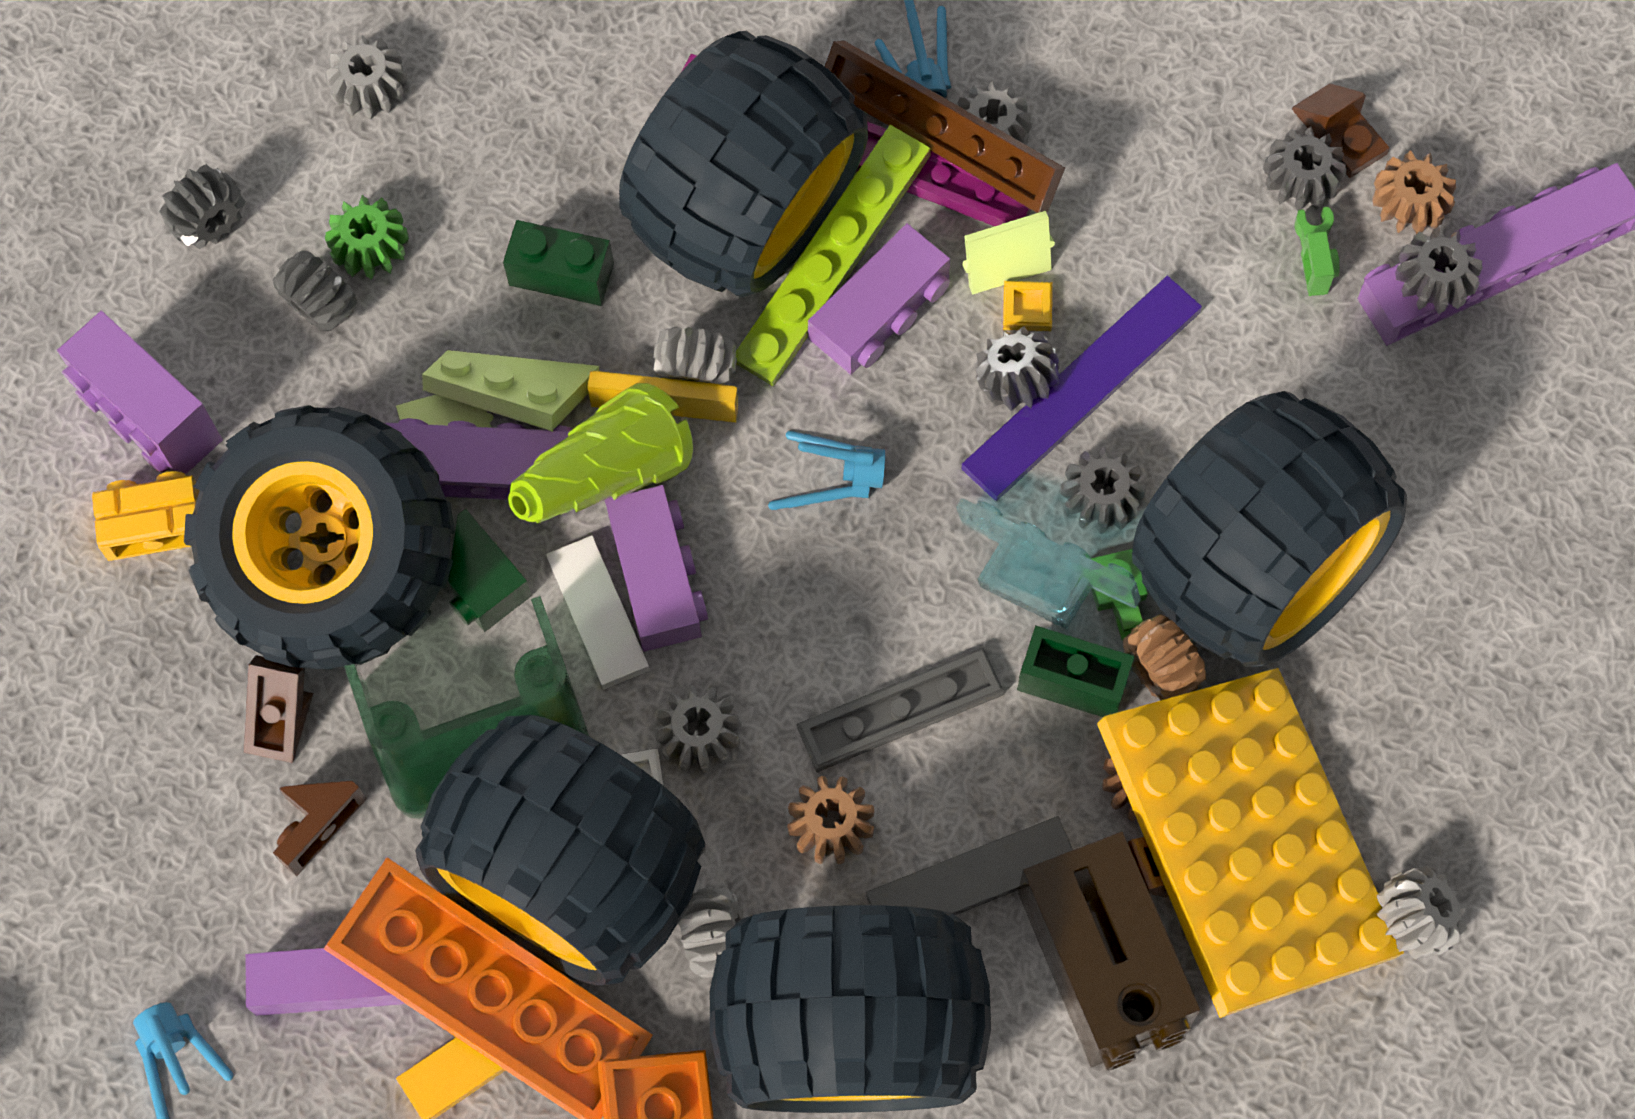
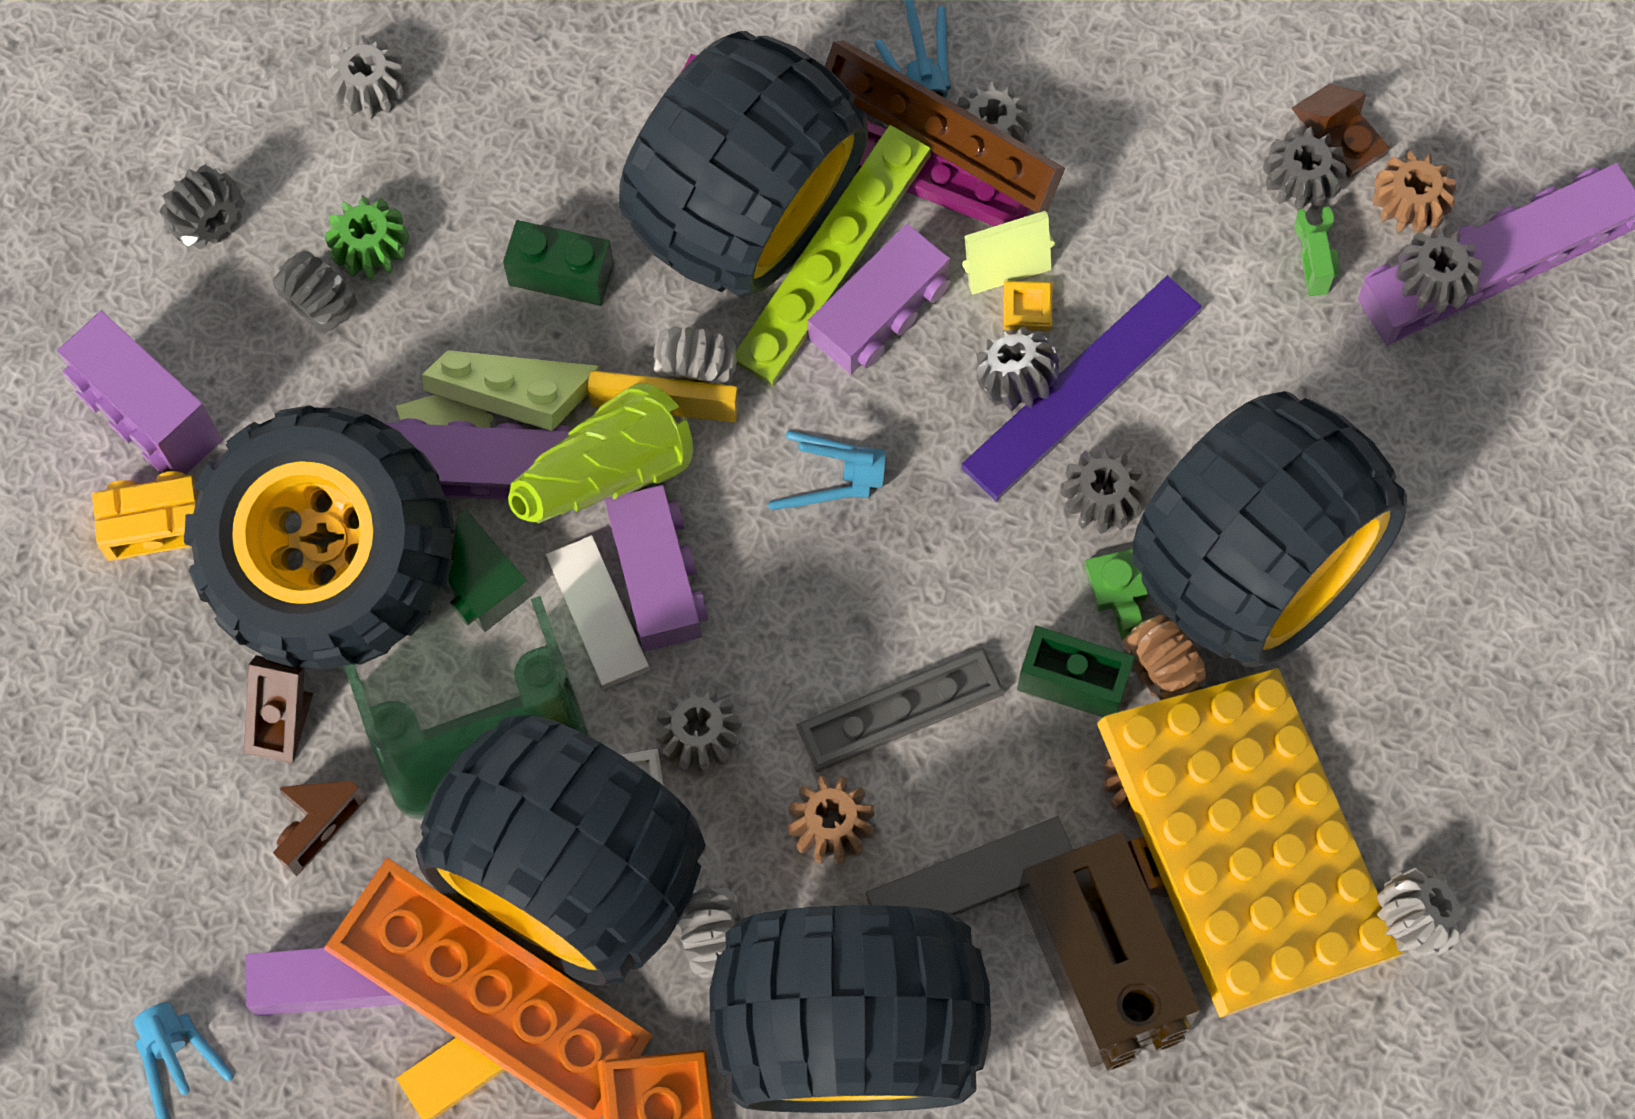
(1039, 572): clear light blue bracket -> none

